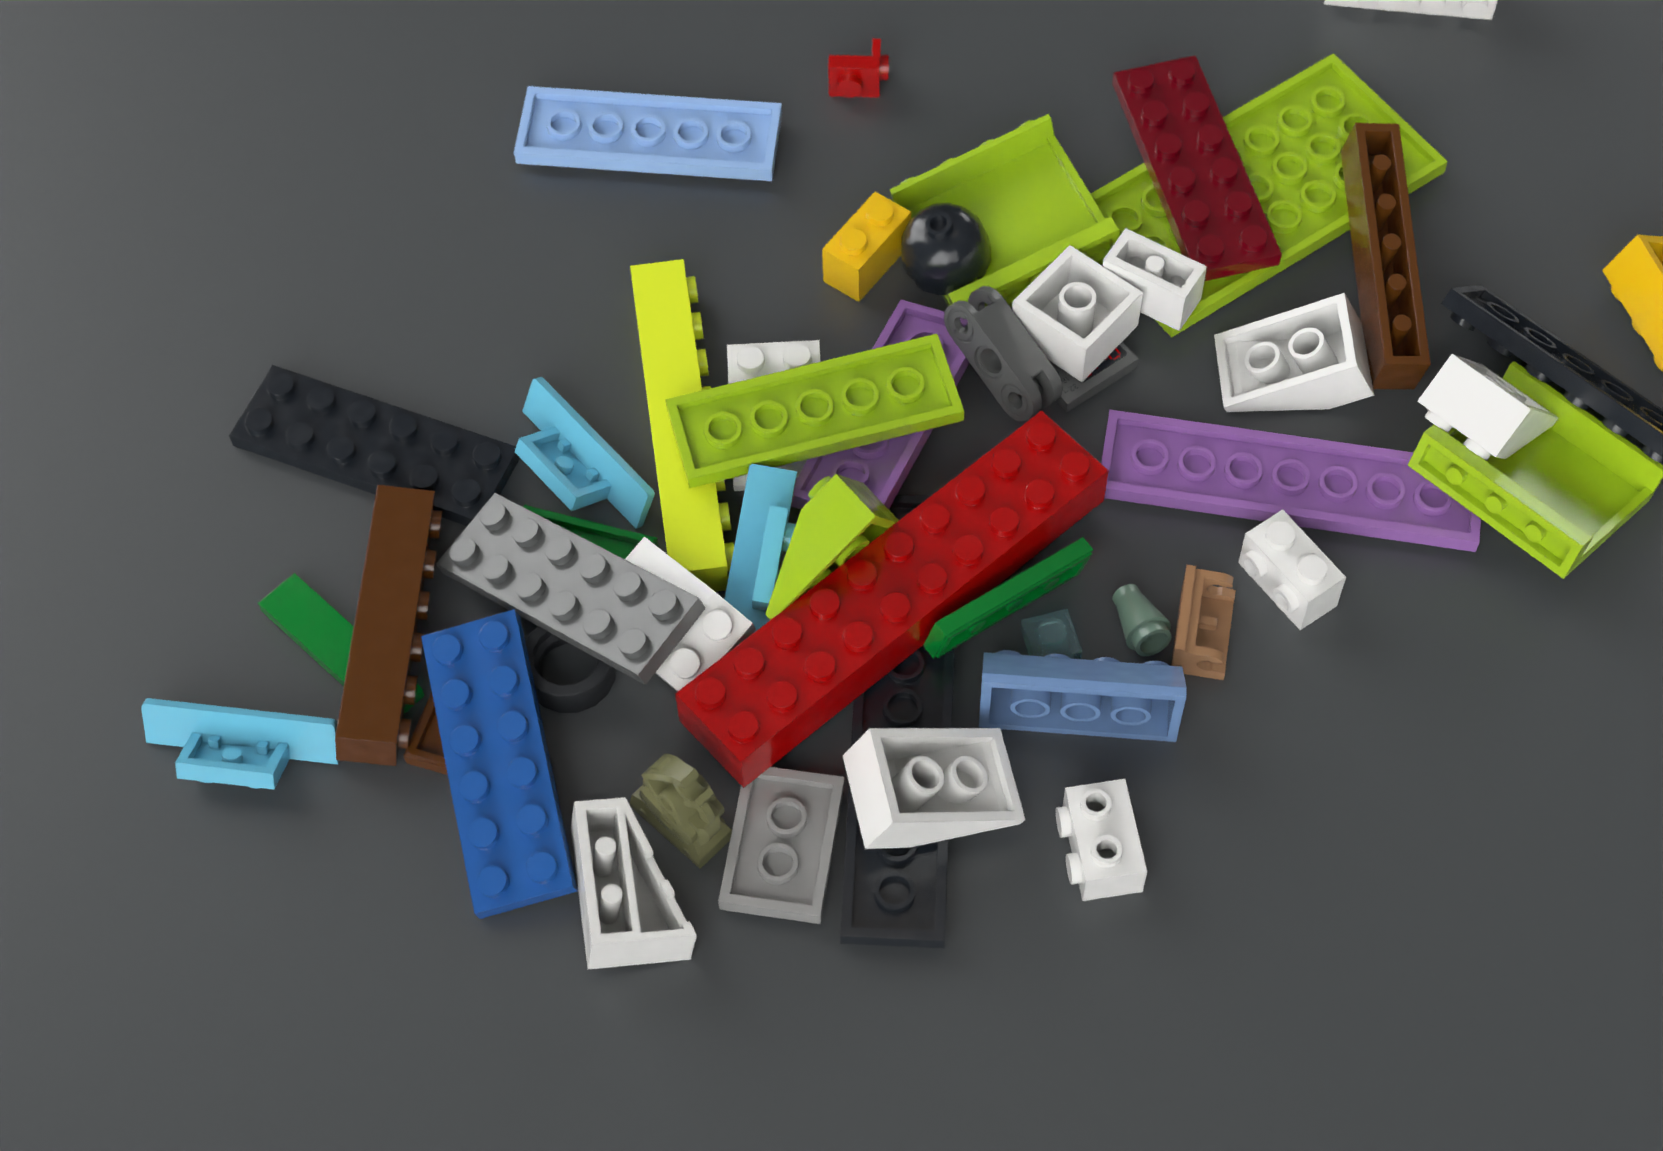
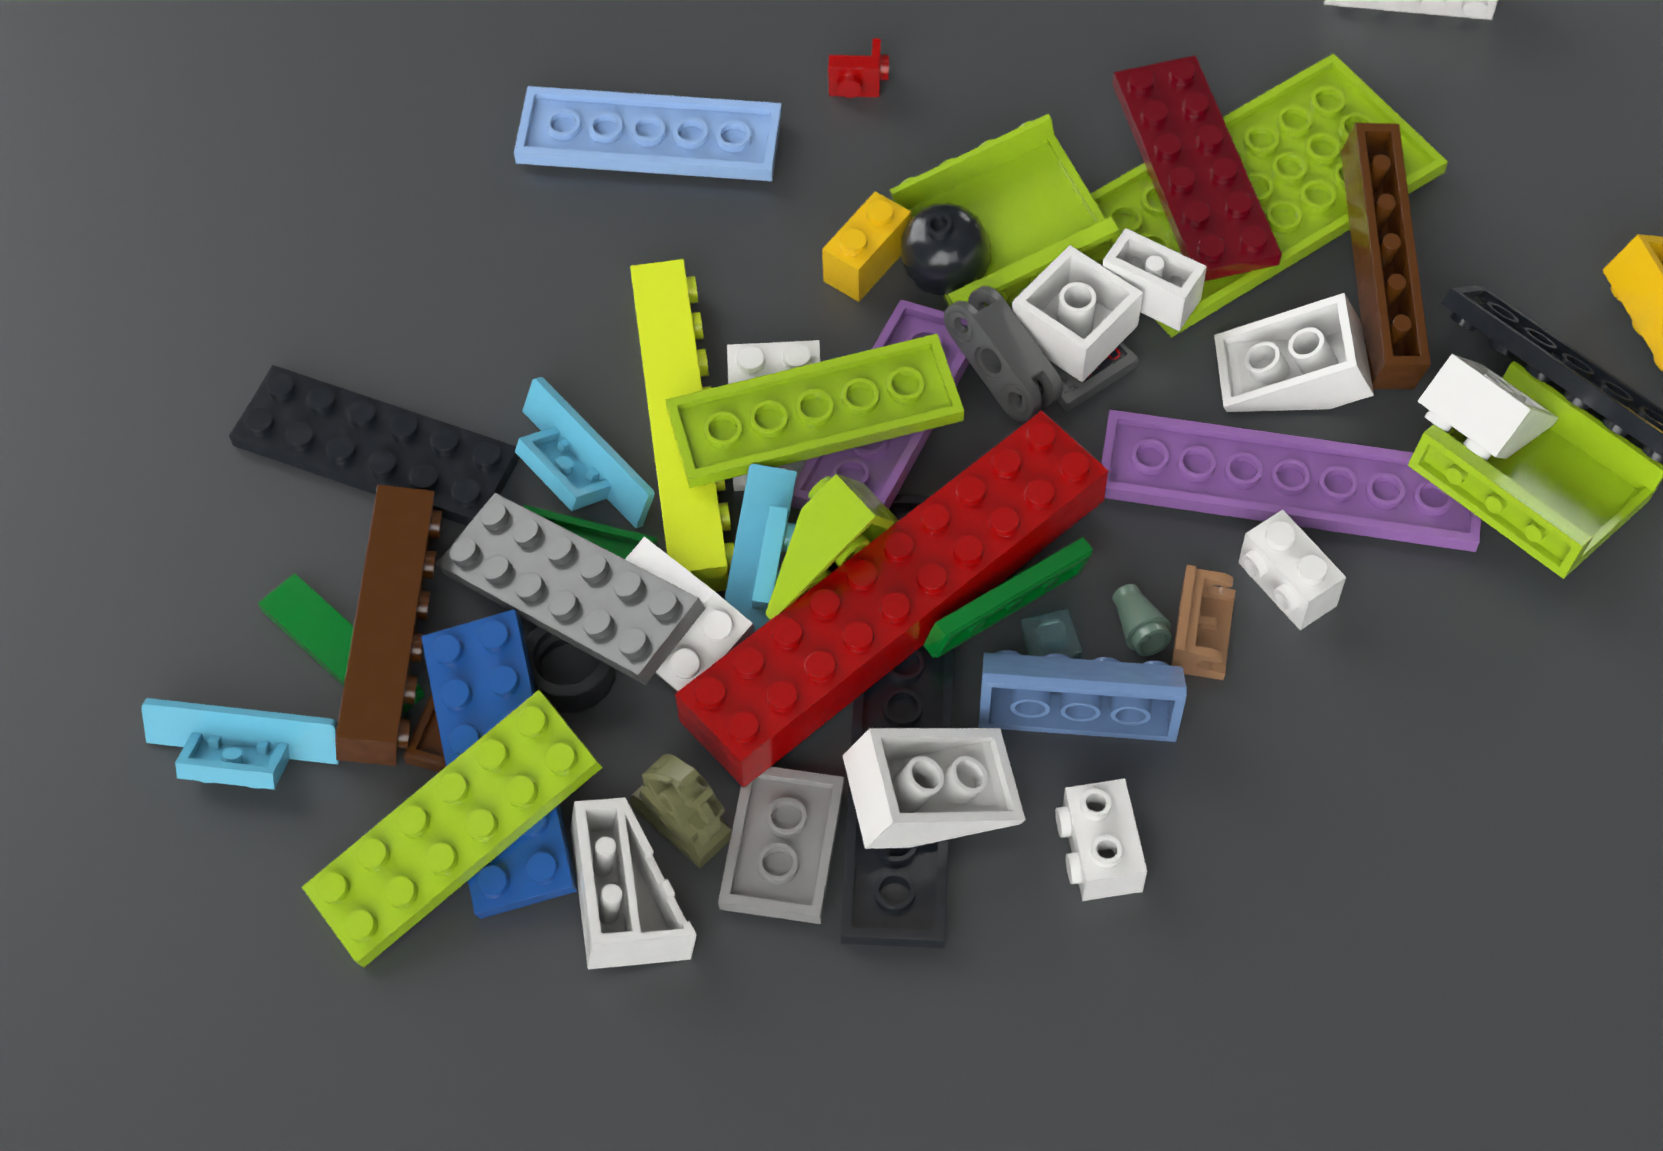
(451, 828): none -> lime plate

